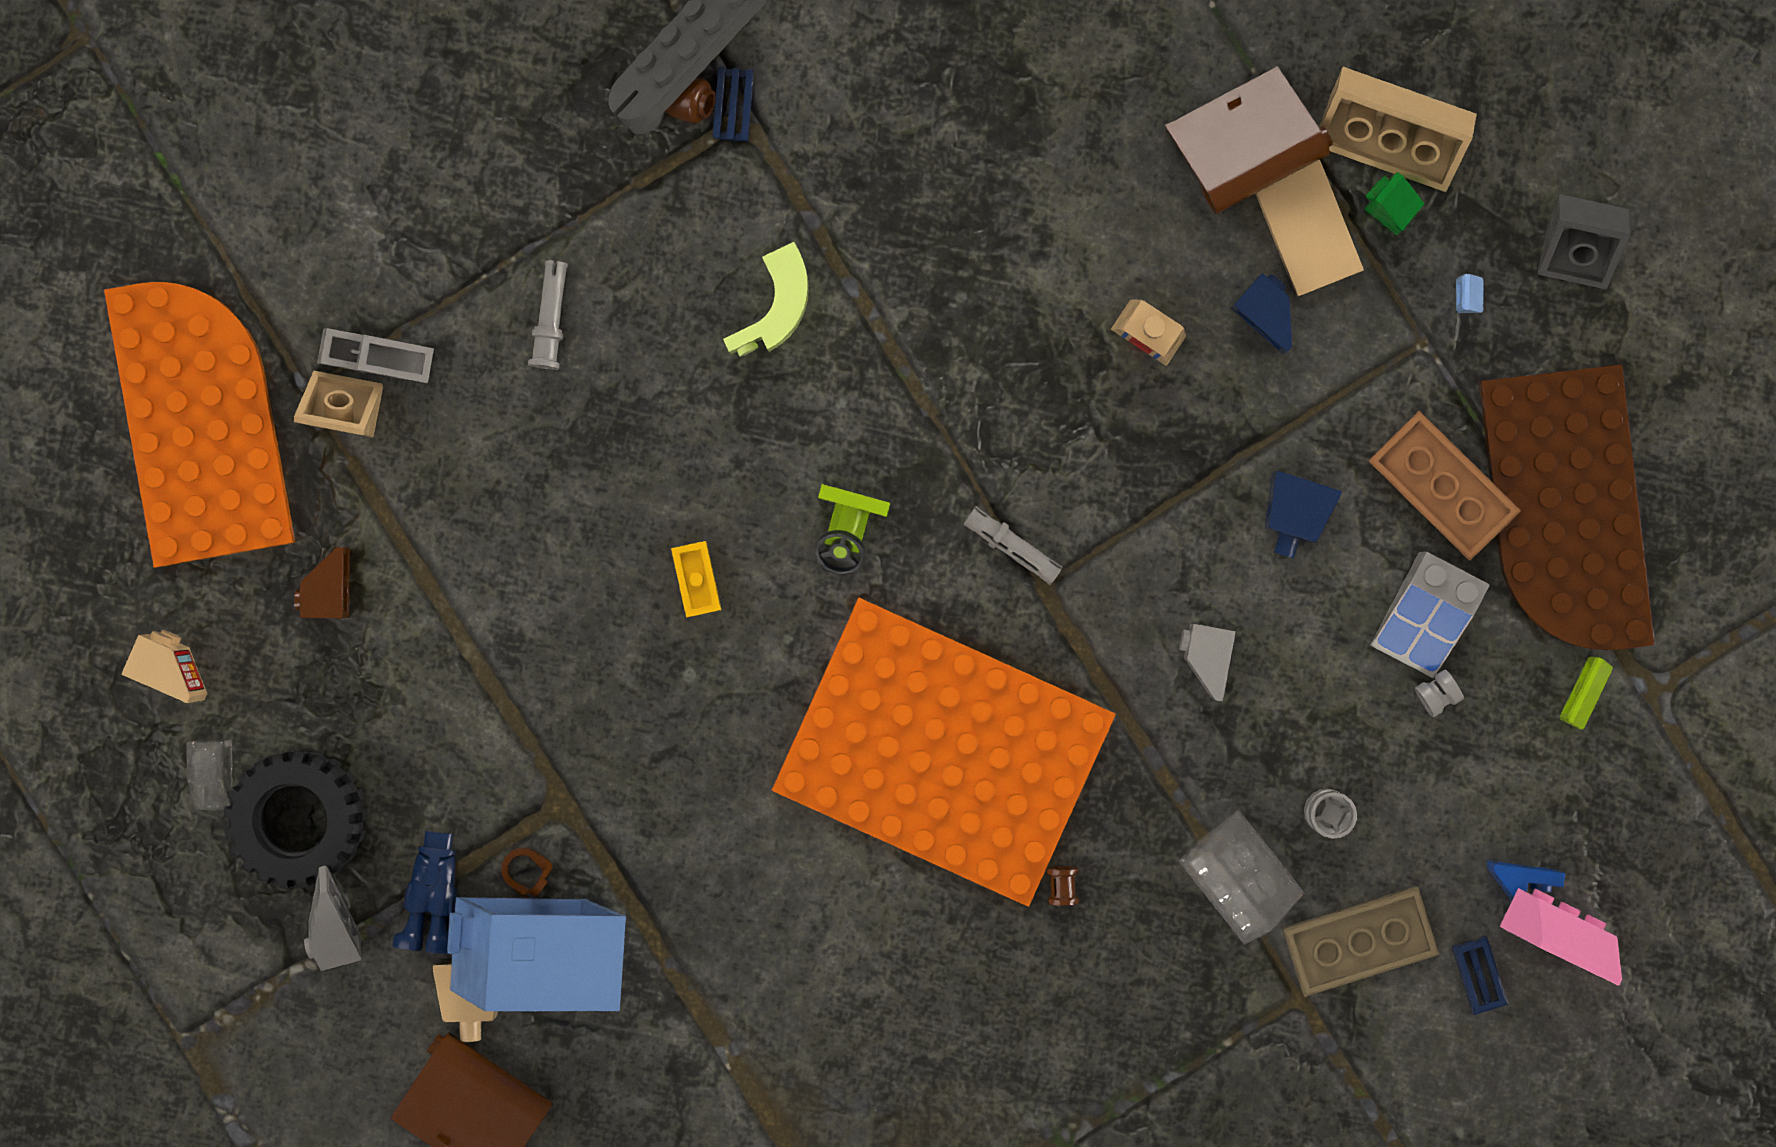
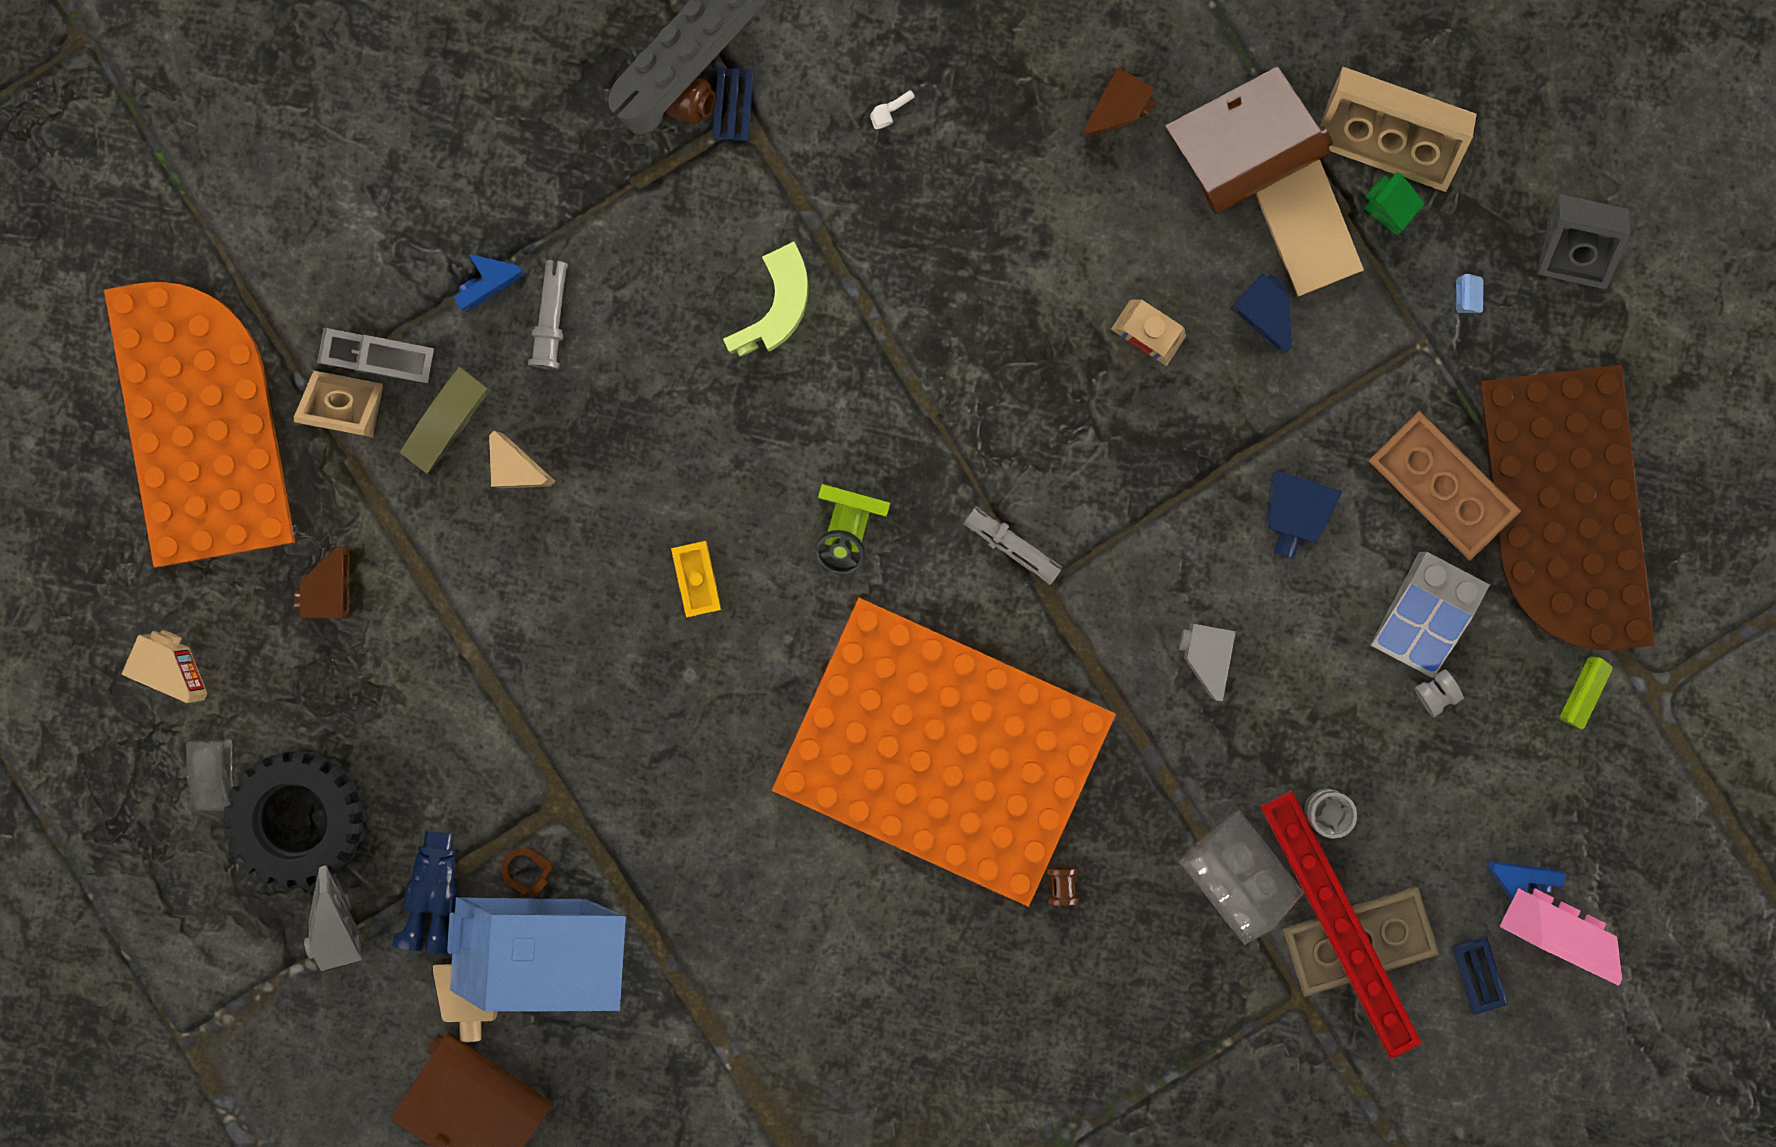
(444, 420): none -> olive slope
(495, 276): none -> blue slope
(513, 467): none -> tan slope
(881, 114): none -> white hand
(1120, 105): none -> reddish brown slope
(1340, 924): none -> red tile

